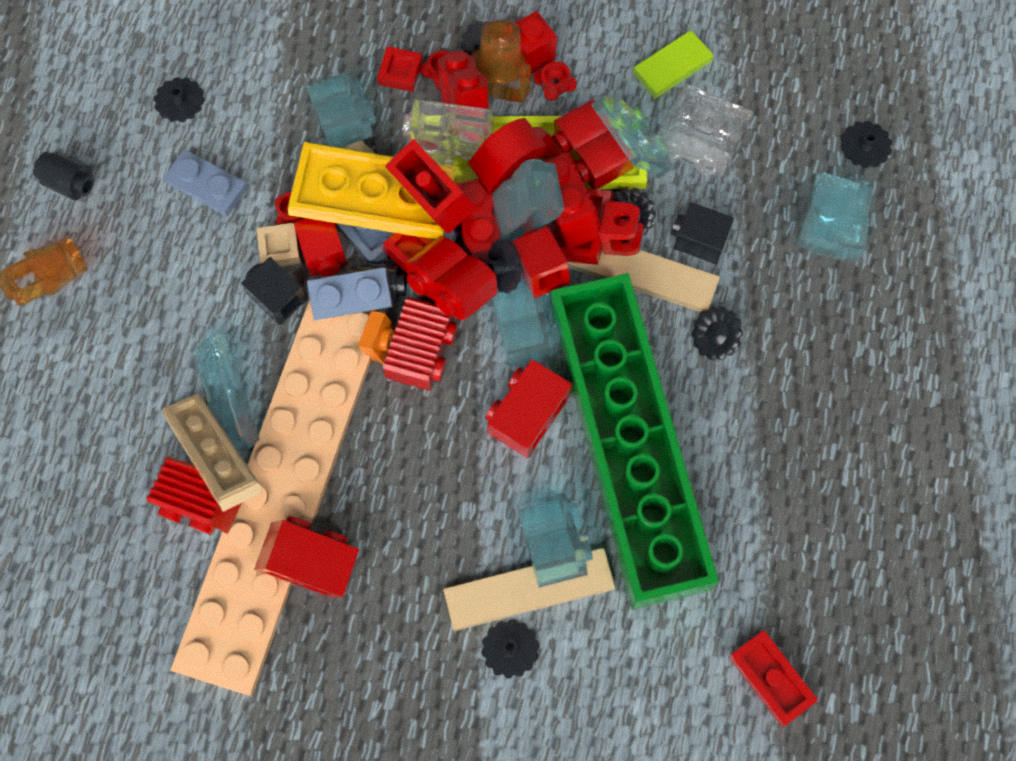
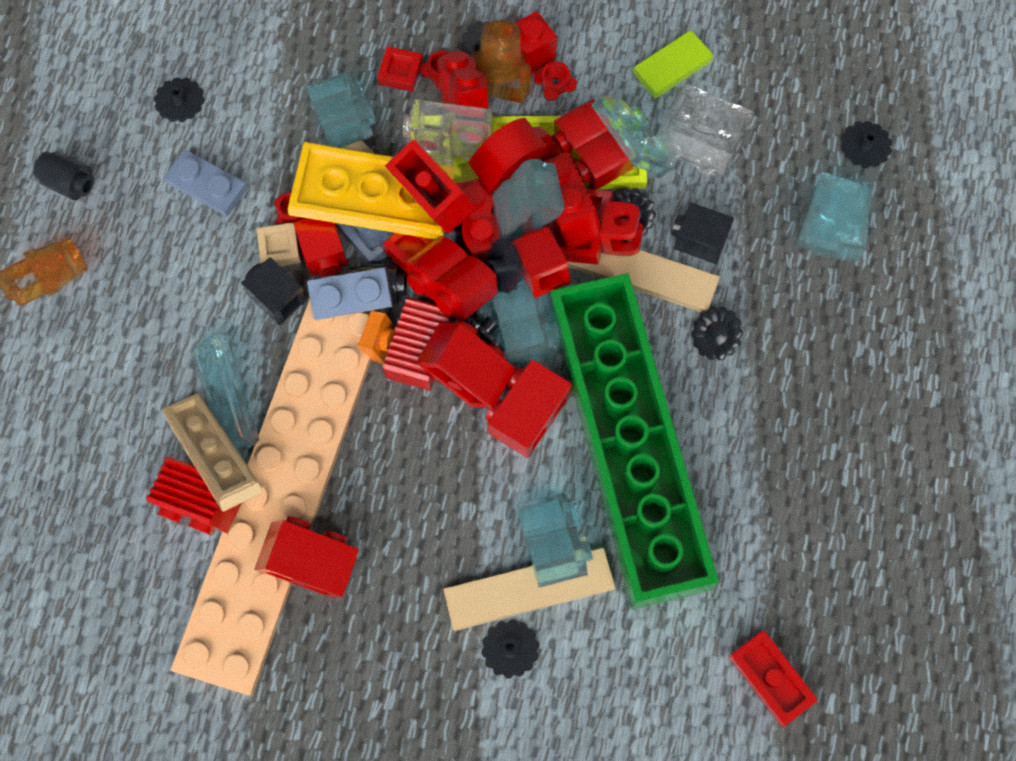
(466, 364): none -> red brick
(486, 331): none -> black piece

